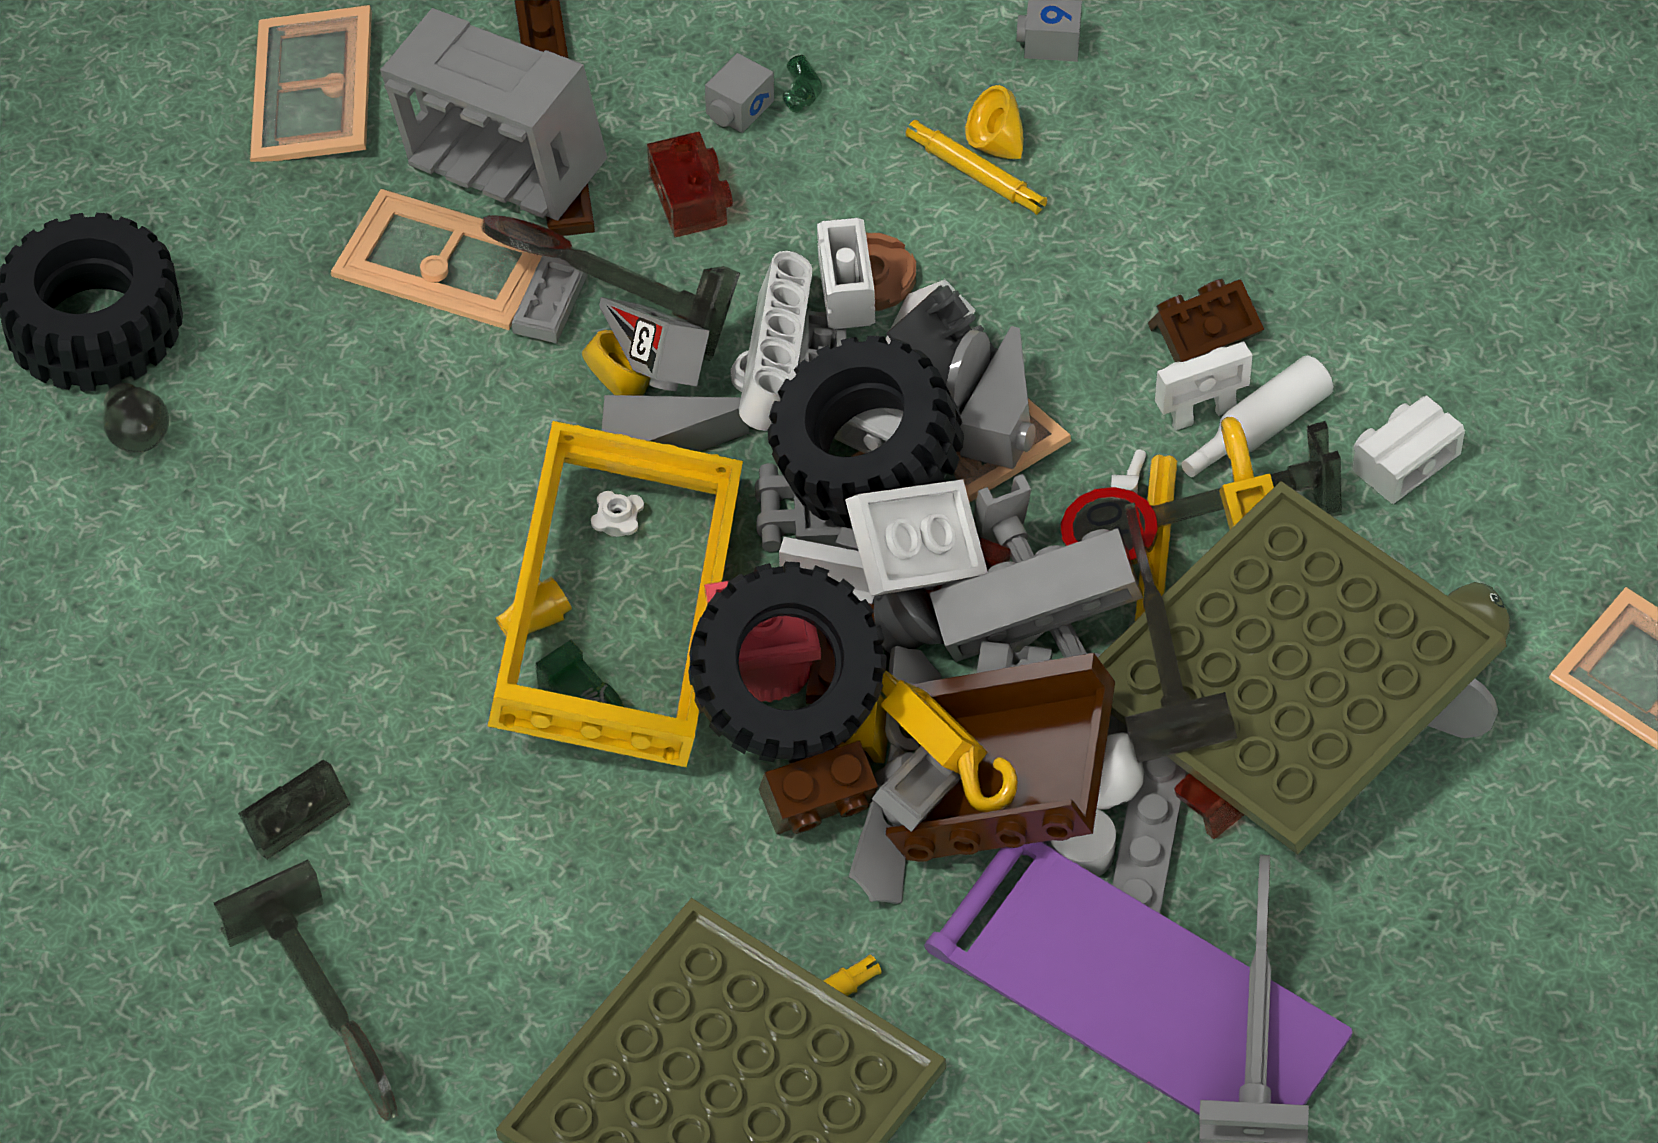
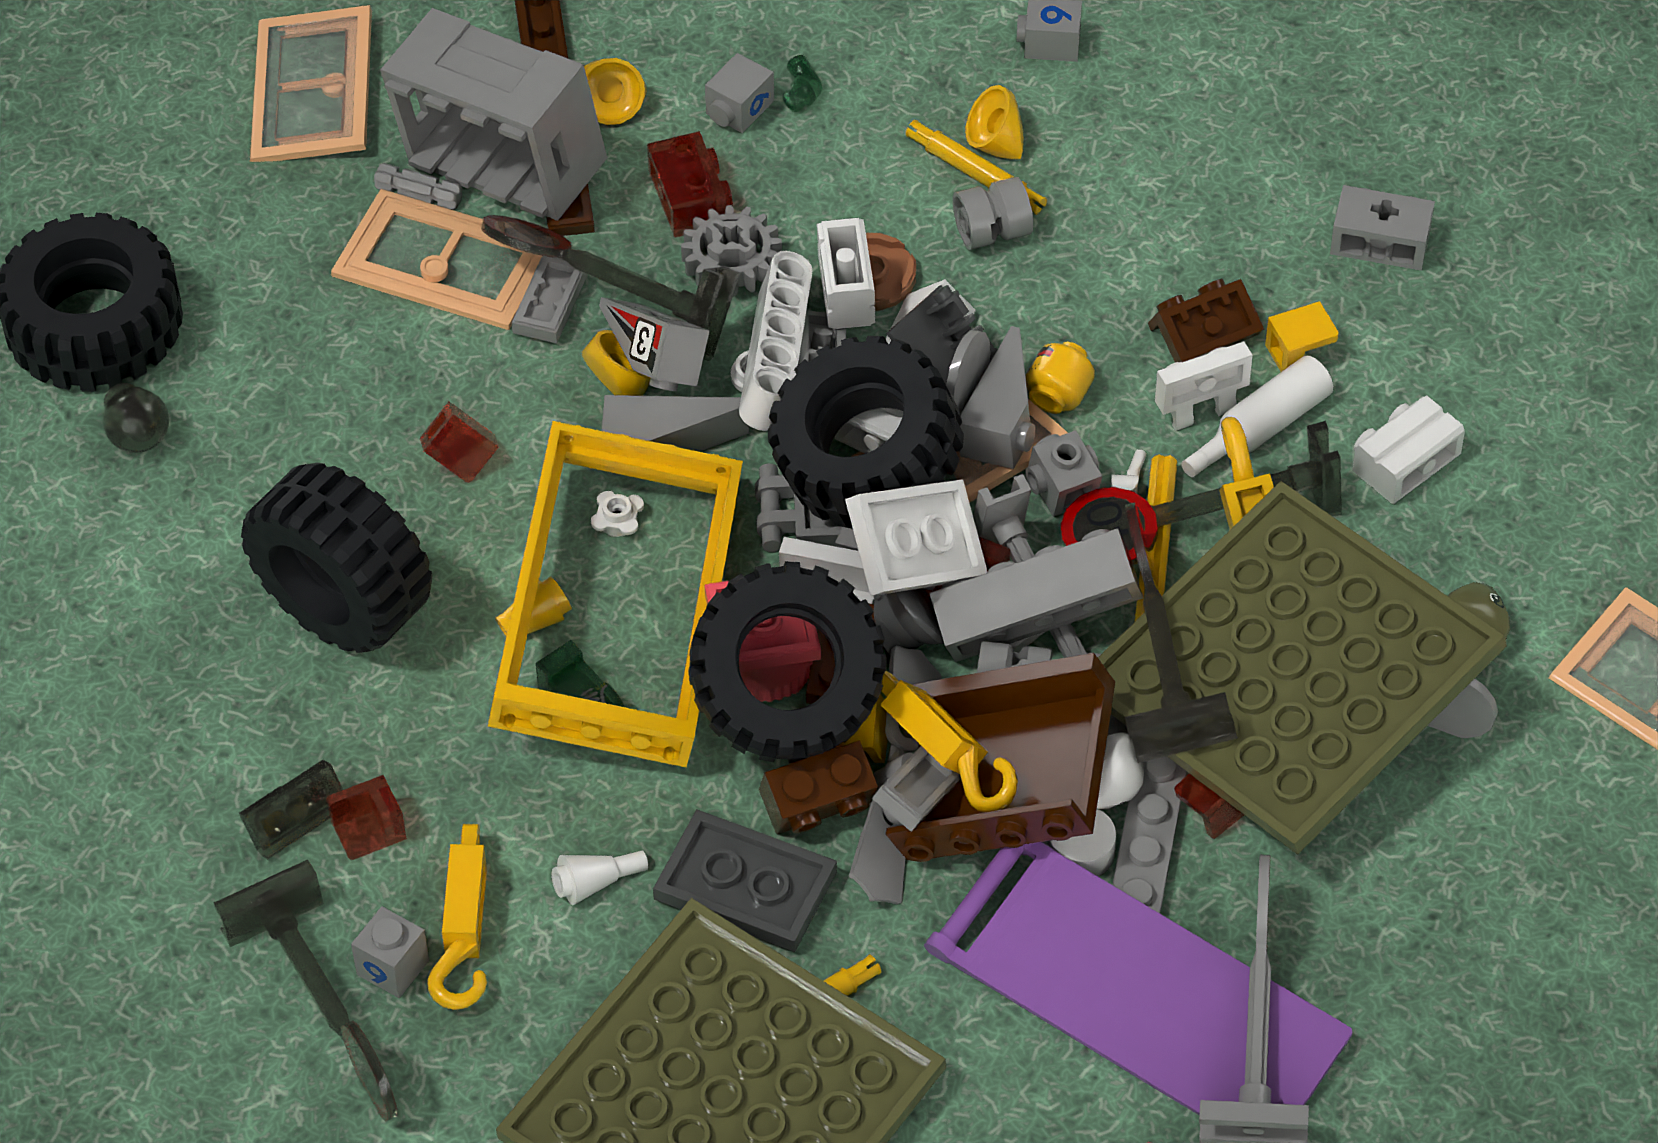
(336, 557): none -> black tyre
(366, 817): none -> clear red panel
(390, 952): none -> light grey brick
(418, 186): none -> light grey axle
(459, 442): none -> clear red panel
(462, 919): none -> yellow piece
(585, 874): none -> white cone
(615, 89): none -> yellow piece
(731, 243): none -> light grey gear
(746, 879): none -> dark grey plate
(979, 210): none -> light grey wheel
(1059, 377): none -> yellow head
(1062, 470): none -> light grey brick
(1298, 331): none -> yellow panel
(1382, 227): none -> light grey brick

